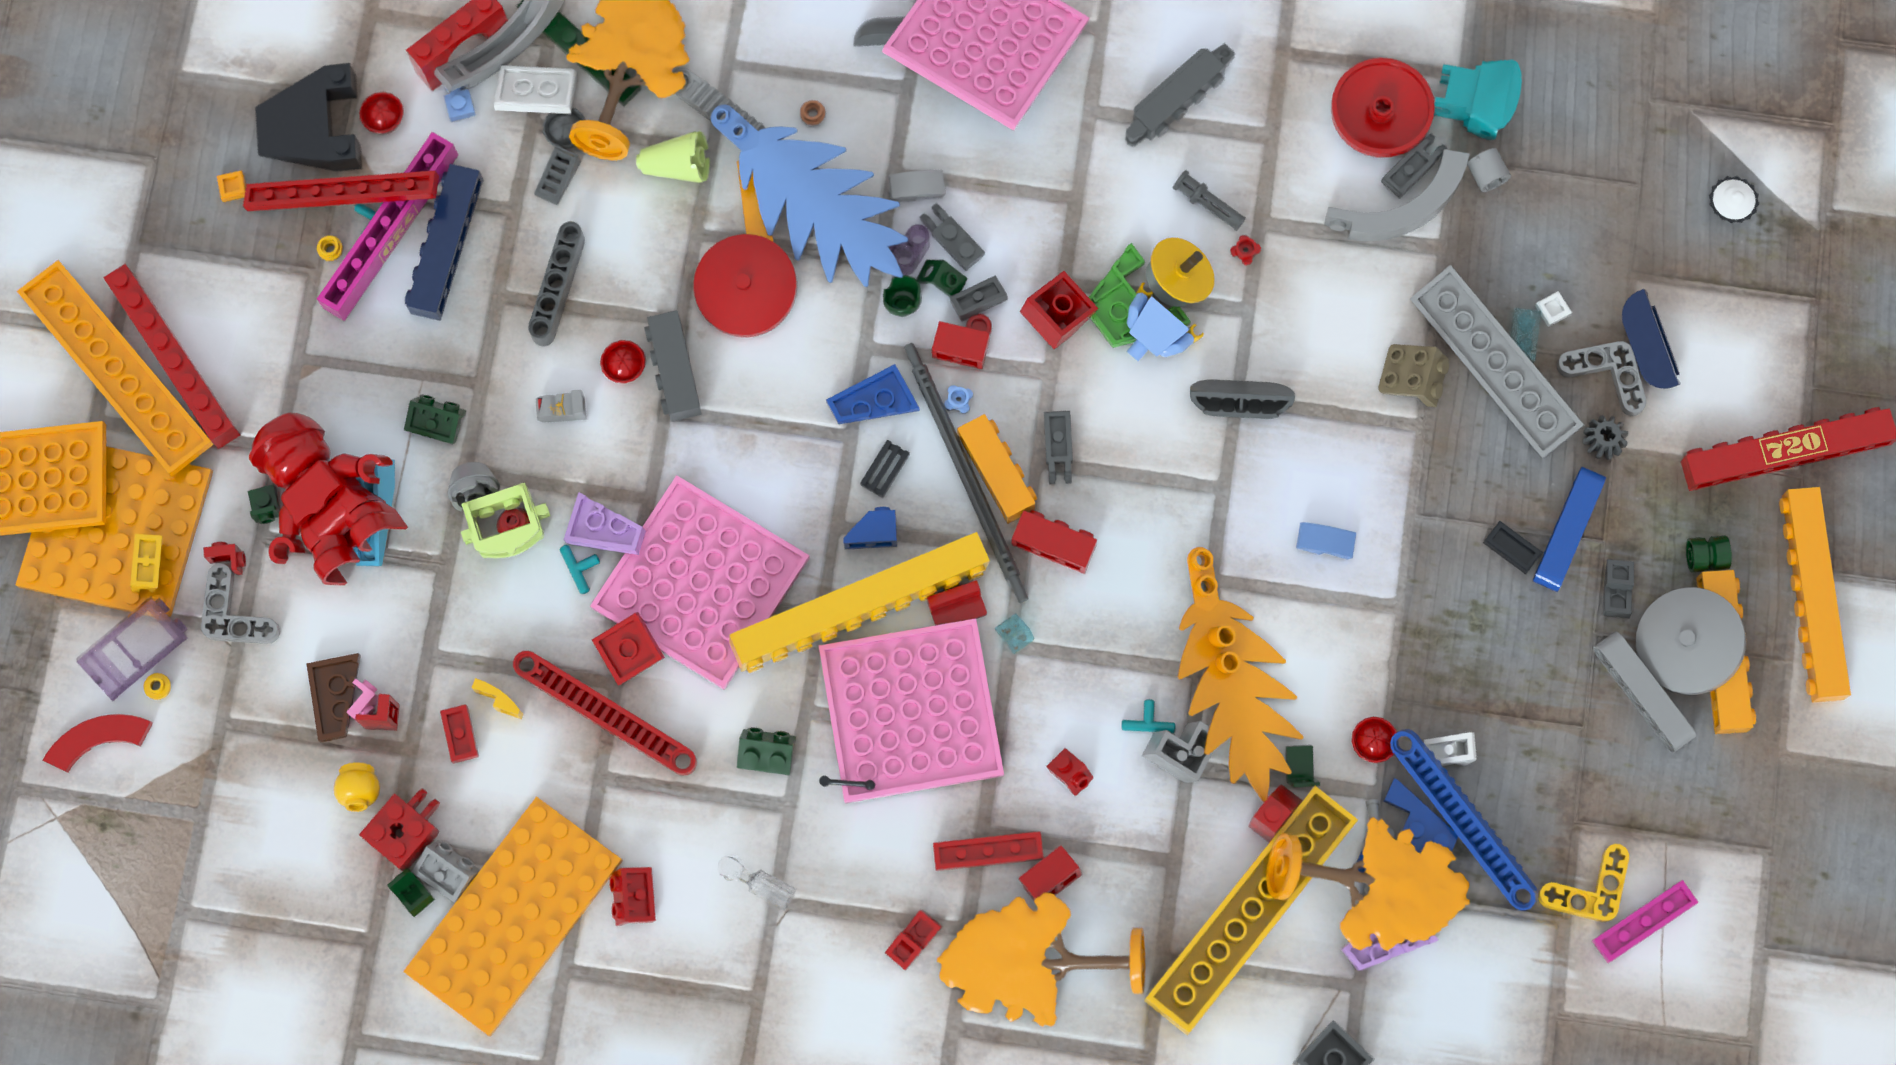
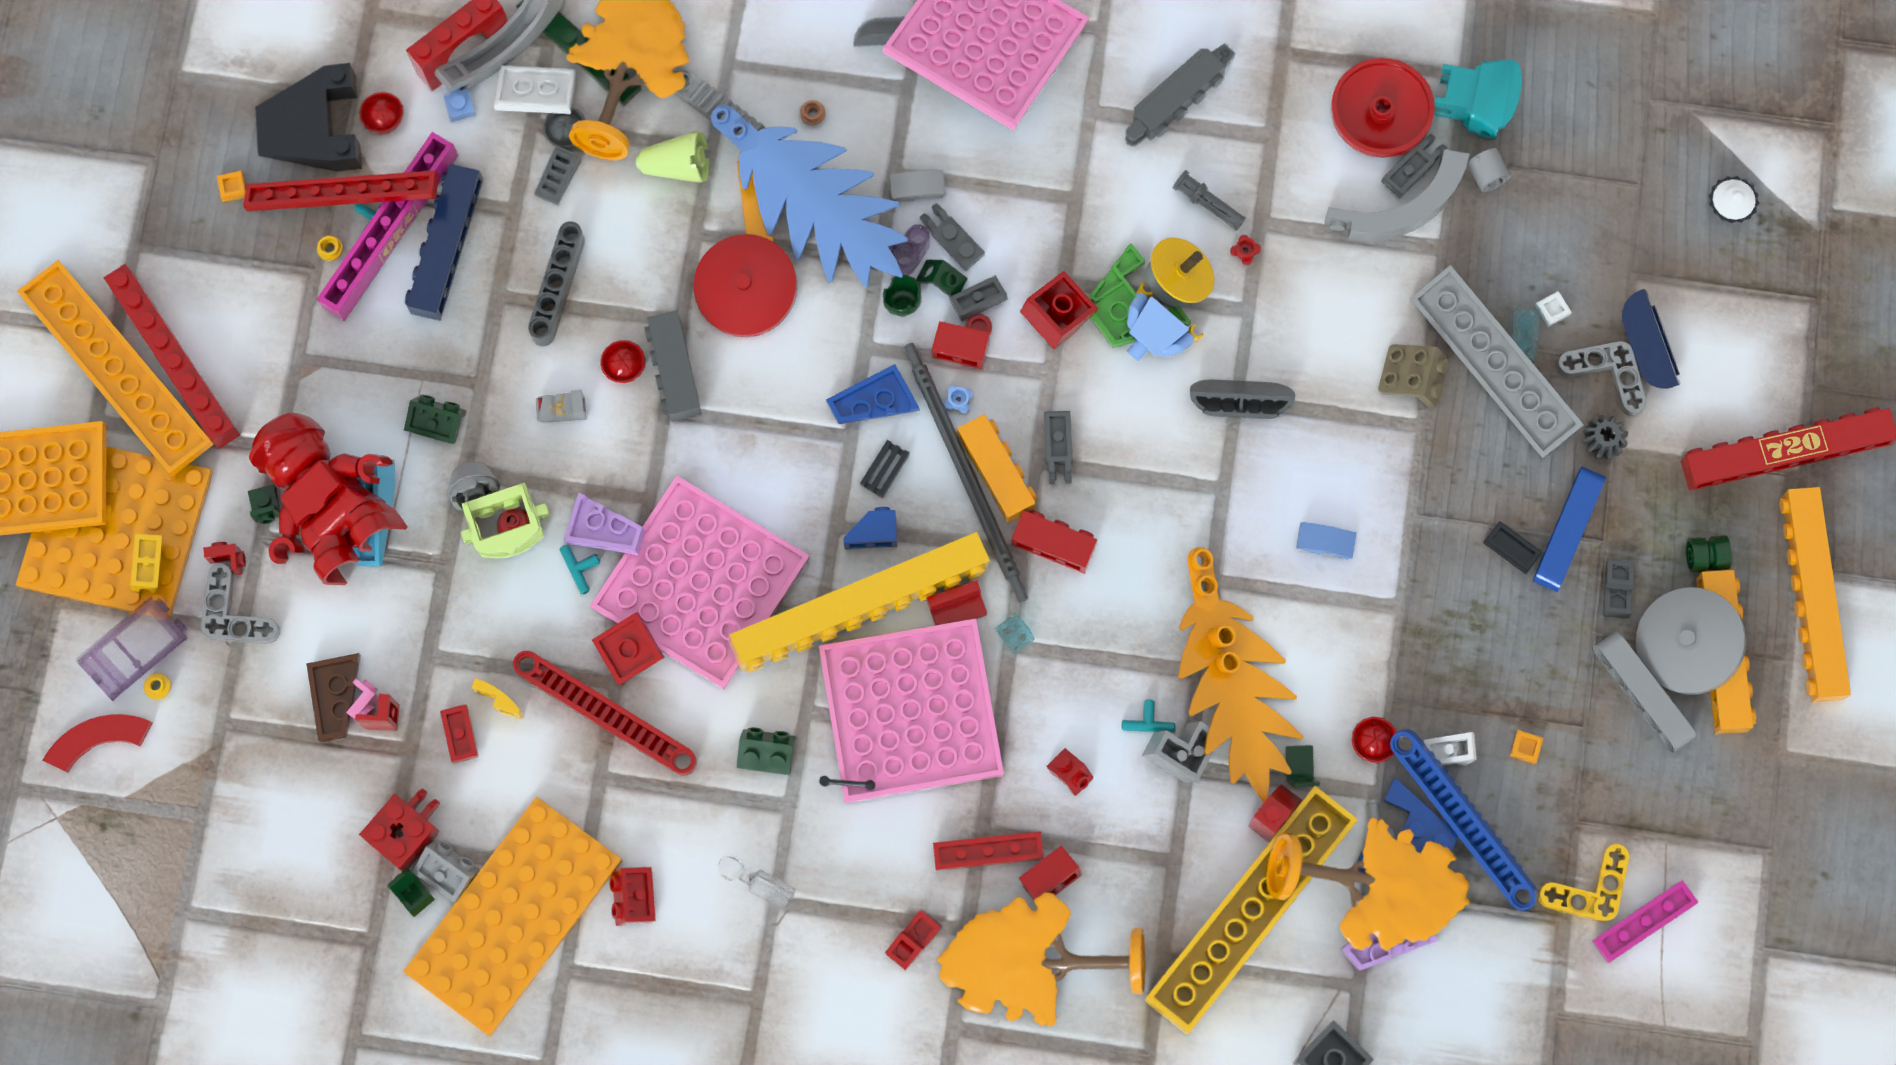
(356, 786): yellow piece -> none
(1526, 747): none -> light orange tile

